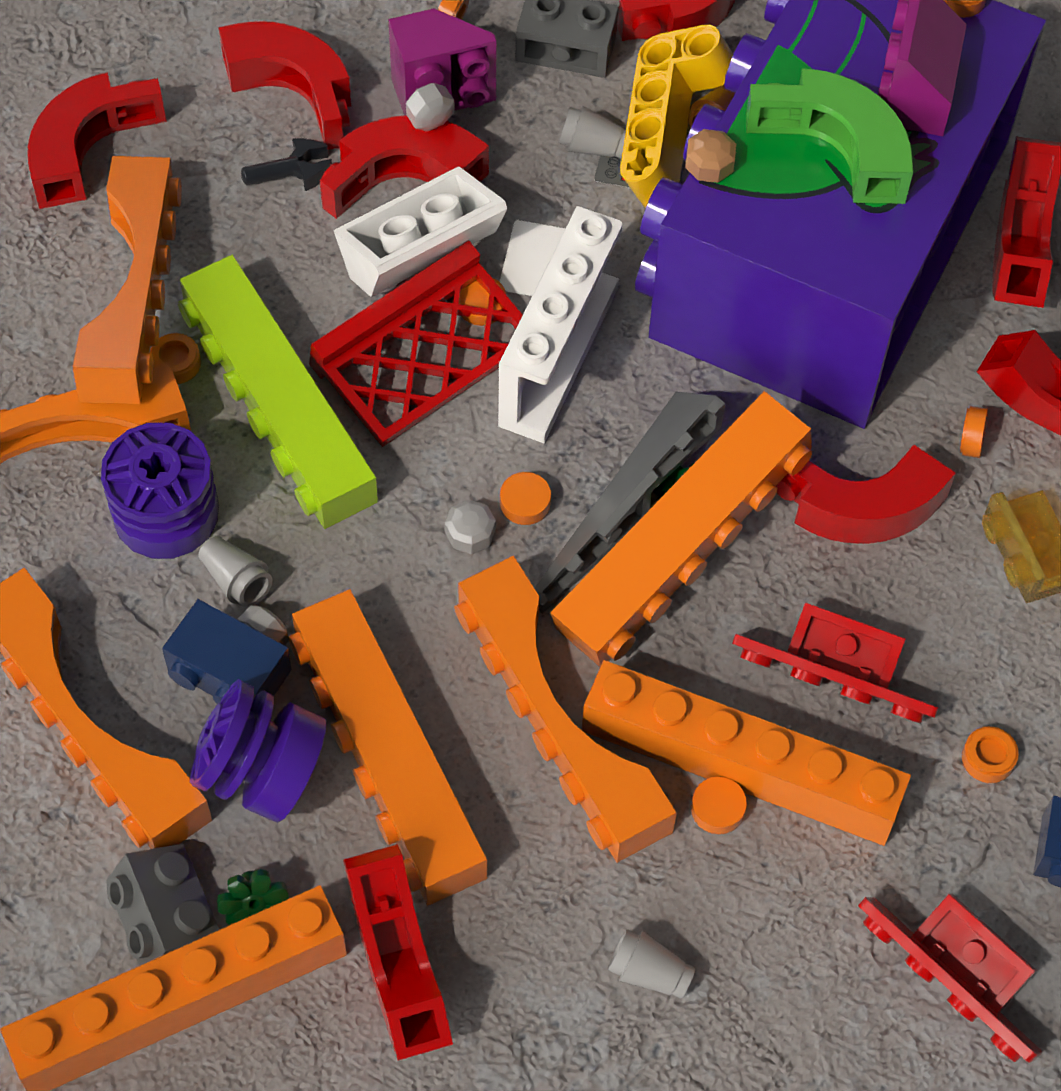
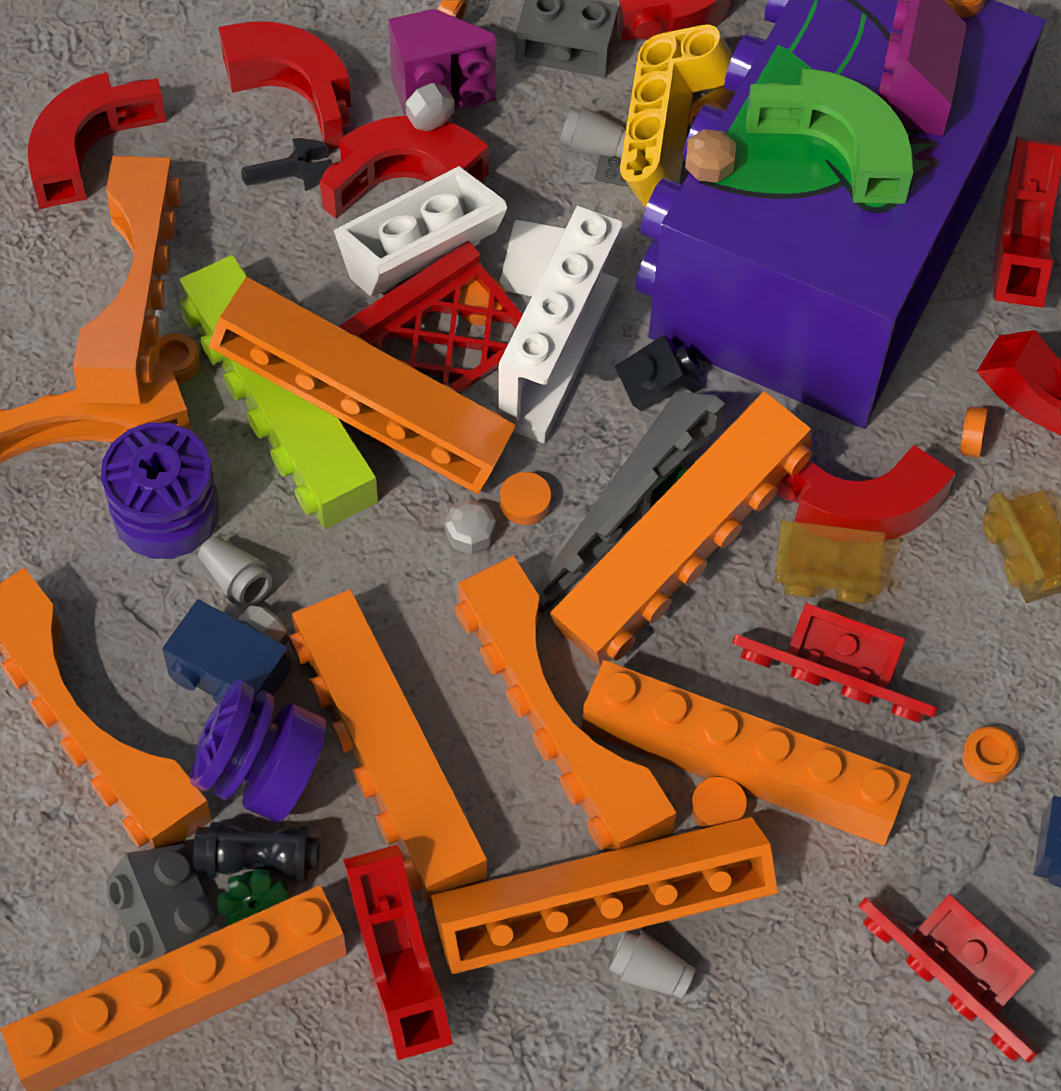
(231, 850): none -> black piece
(361, 385): none -> orange brick
(604, 894): none -> orange brick
(658, 372): none -> black bracket
(829, 559): none -> clear yellow bracket

